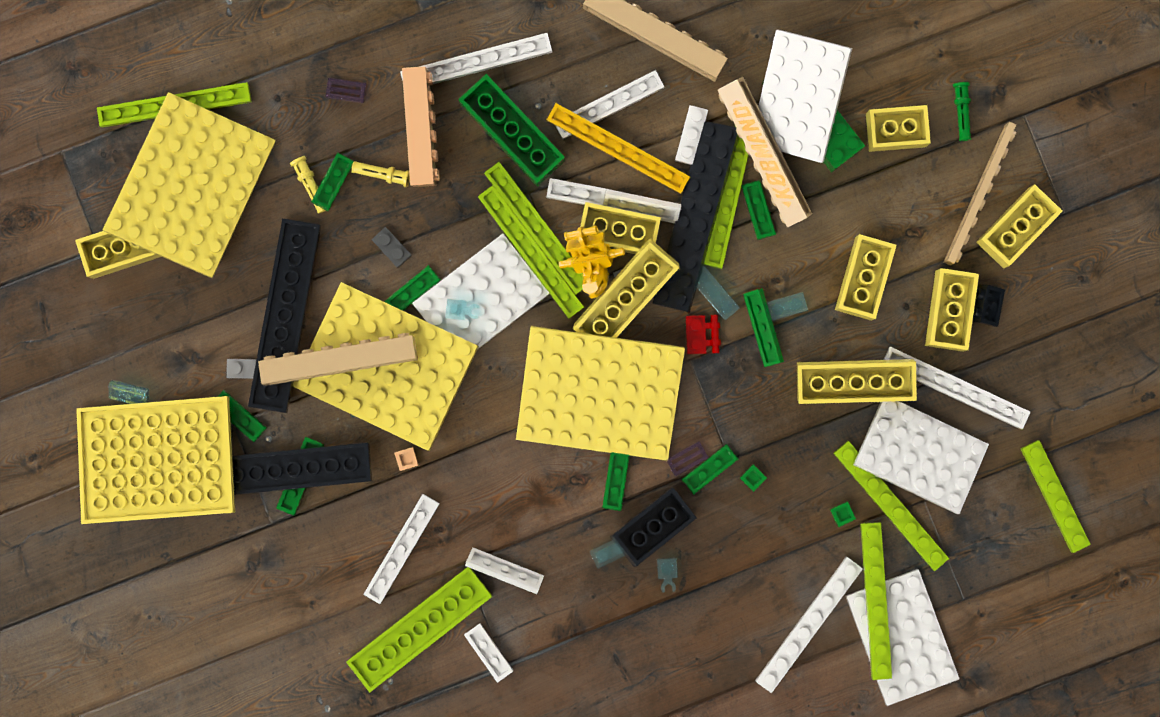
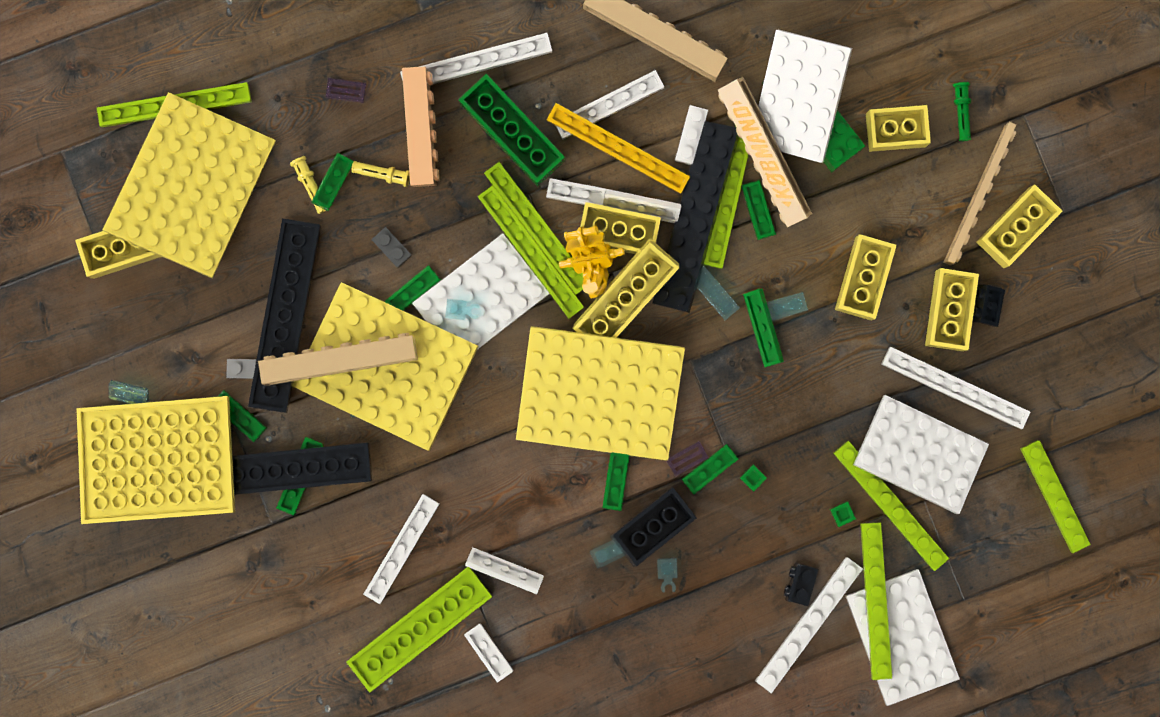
(406, 459): light nougat plate -> none
(696, 334): red plate -> none
(801, 584): none -> black bracket
(856, 381): light yellow brick -> none

